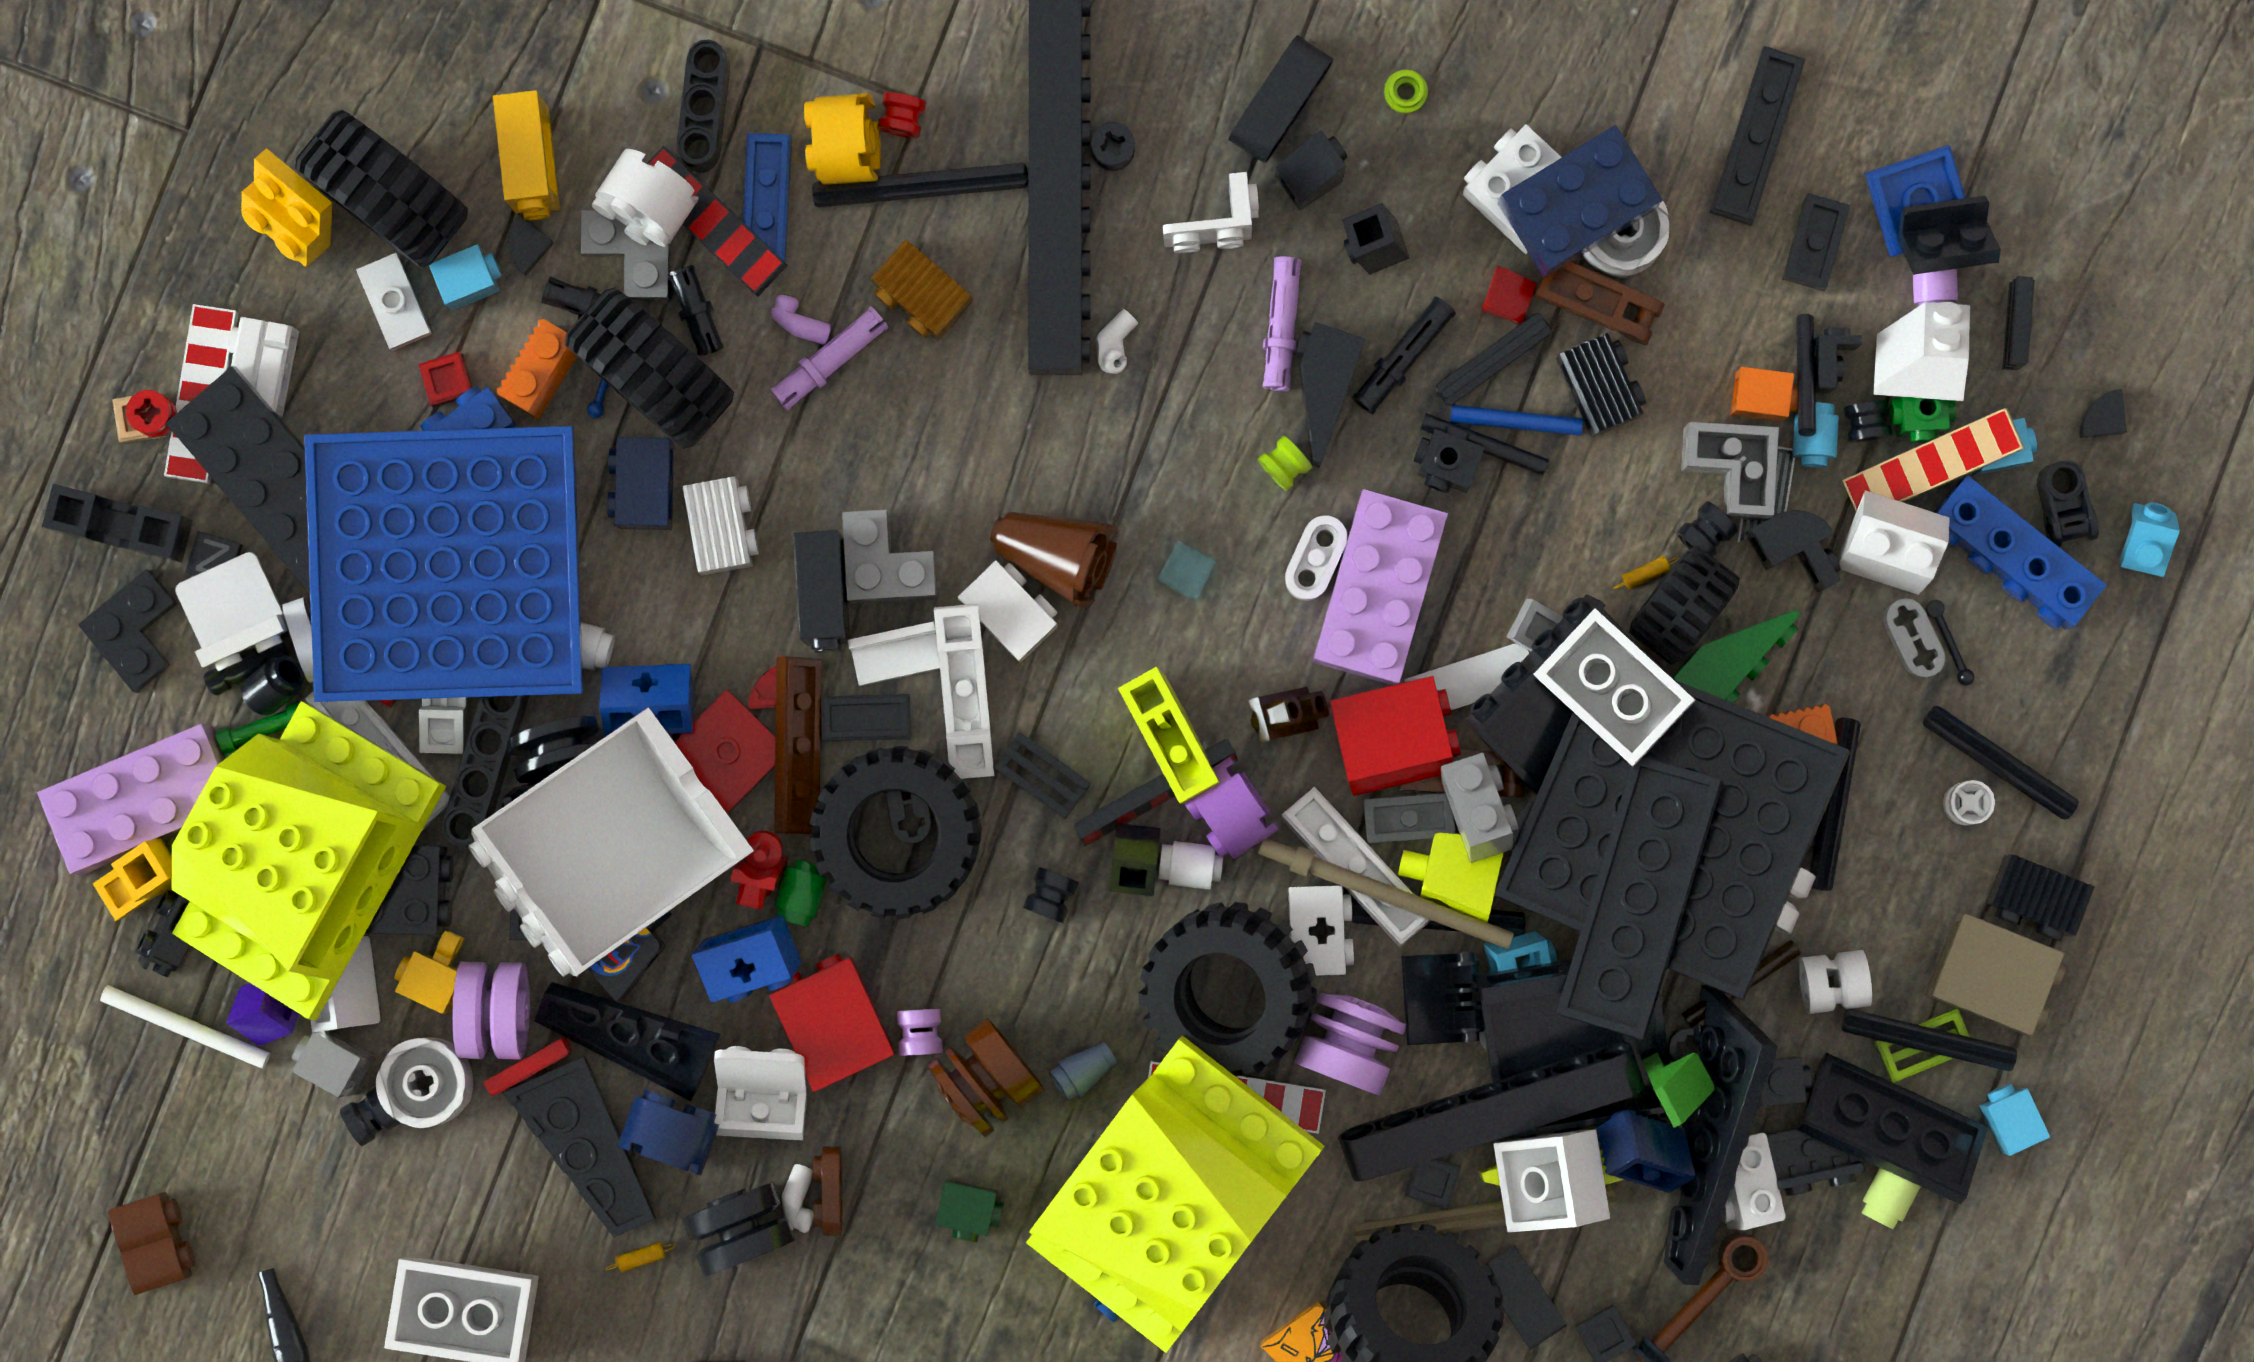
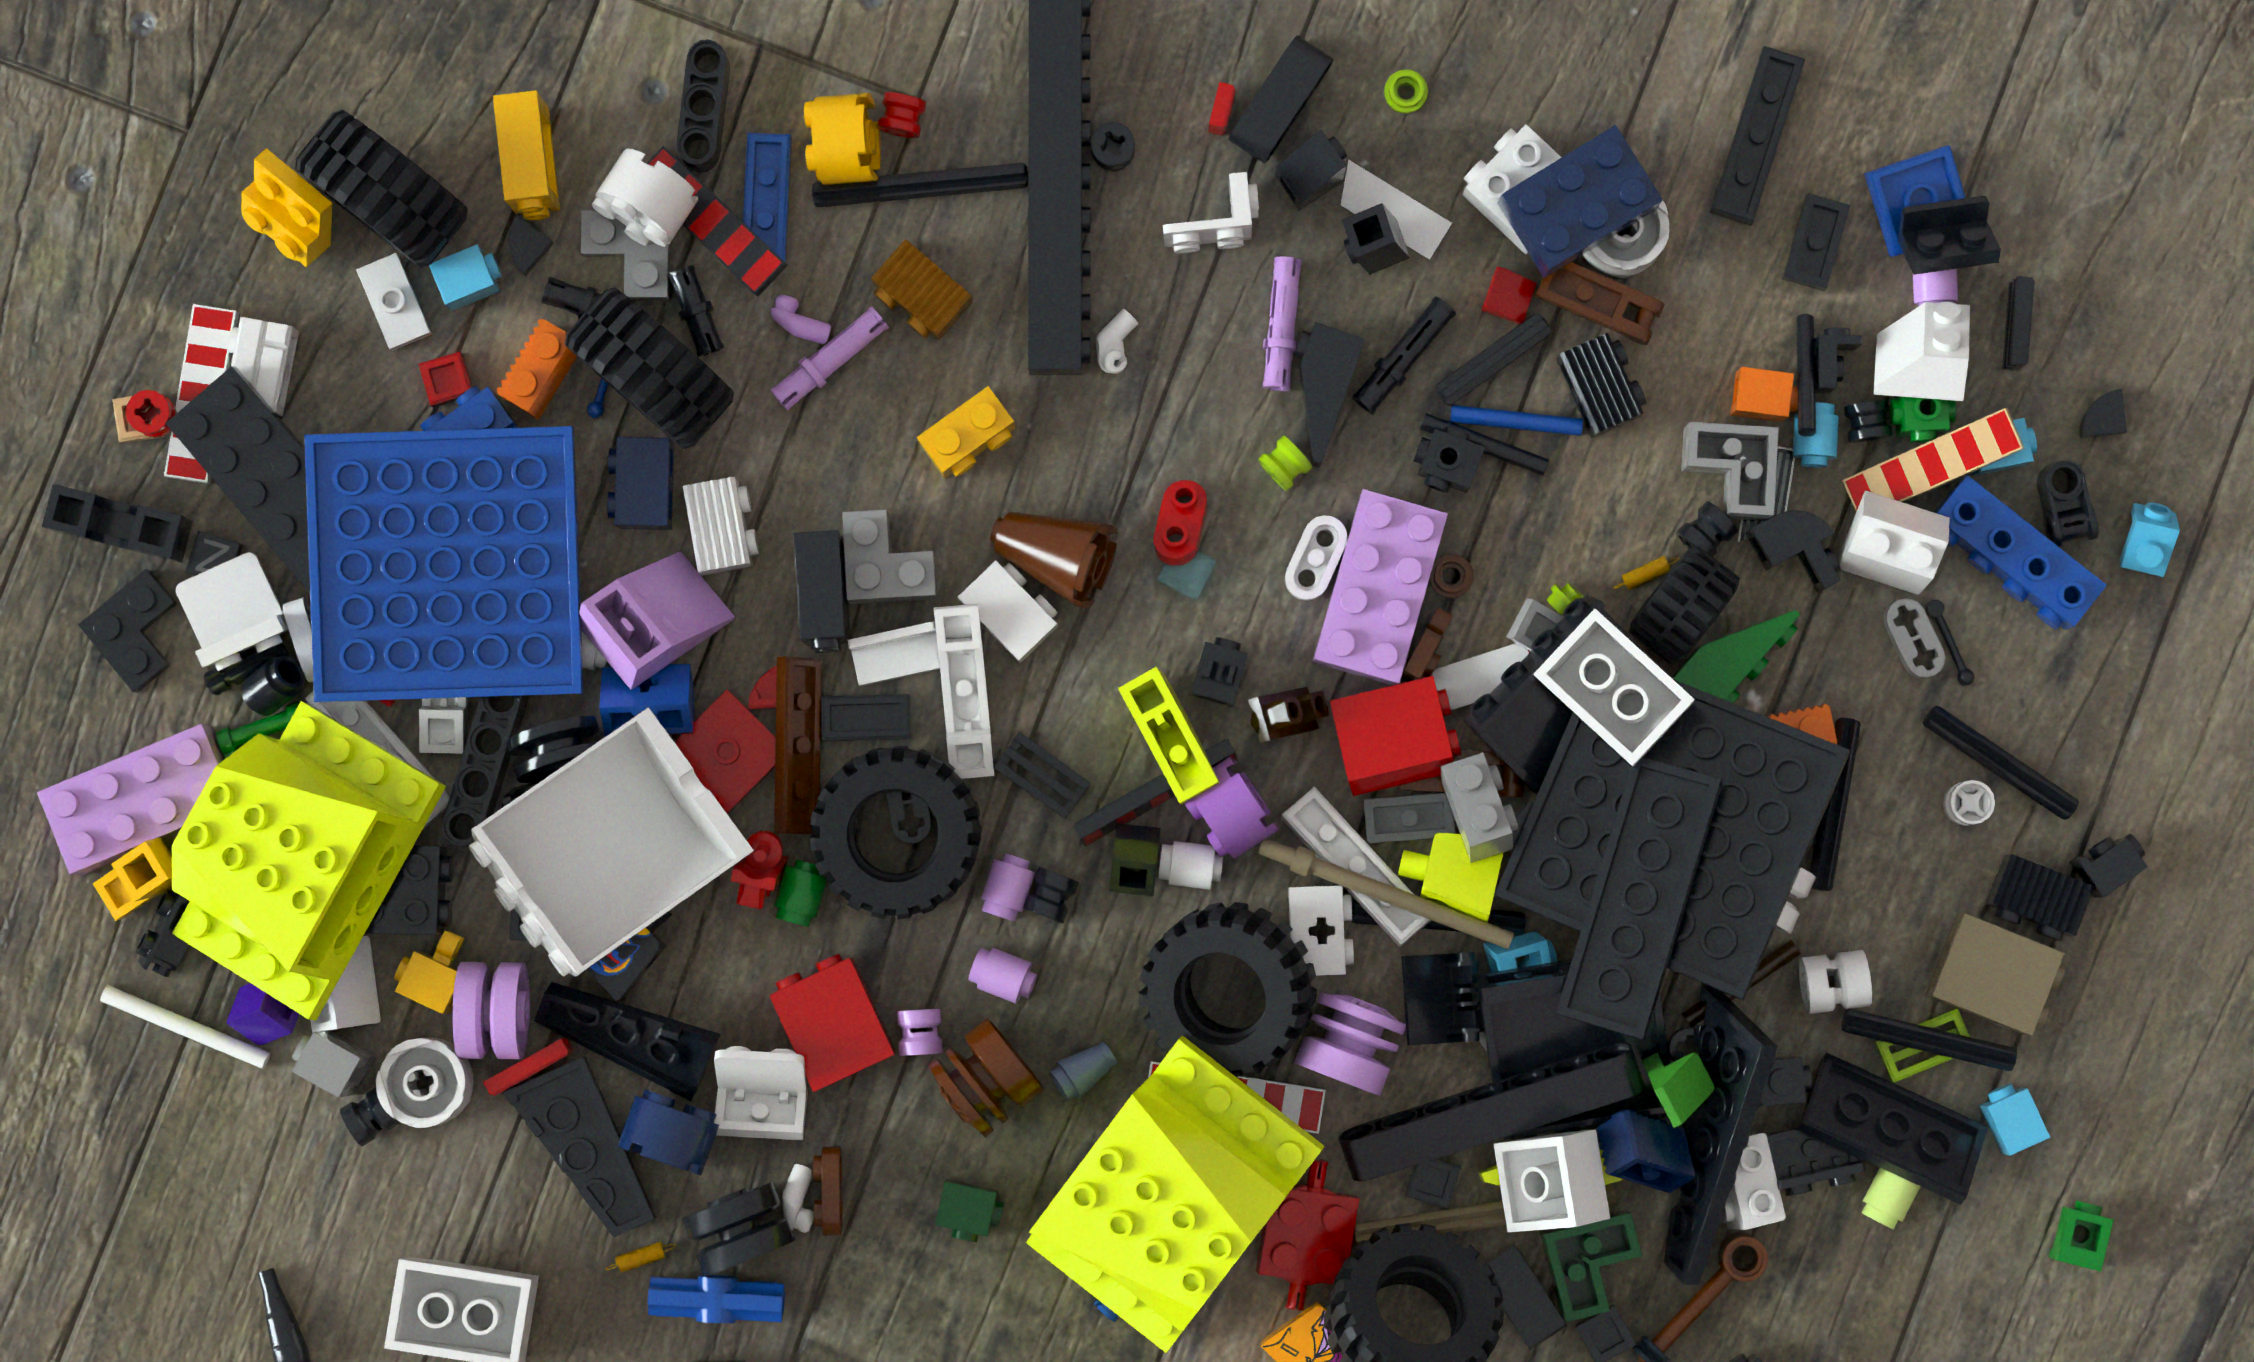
(151, 1242): reddish brown brick -> none
(652, 617): none -> lavender slope
(716, 1299): none -> blue piece
(747, 960): blue brick -> none
(966, 433): none -> yellow brick
(1002, 974): none -> lavender brick
(1007, 887): none -> lavender brick
(1180, 519): none -> red plate
(1219, 671): none -> black brick
(1222, 109): none -> red tile
(1308, 1236): none -> red plate
(1419, 225): none -> white sticker
(1424, 659): none -> reddish brown plate
(1455, 562): none -> reddish brown plate
(1563, 596): none -> lime plate
(1575, 1261): none -> dark green brick
(2092, 1249): none -> green brick
(2110, 864): none -> black brick

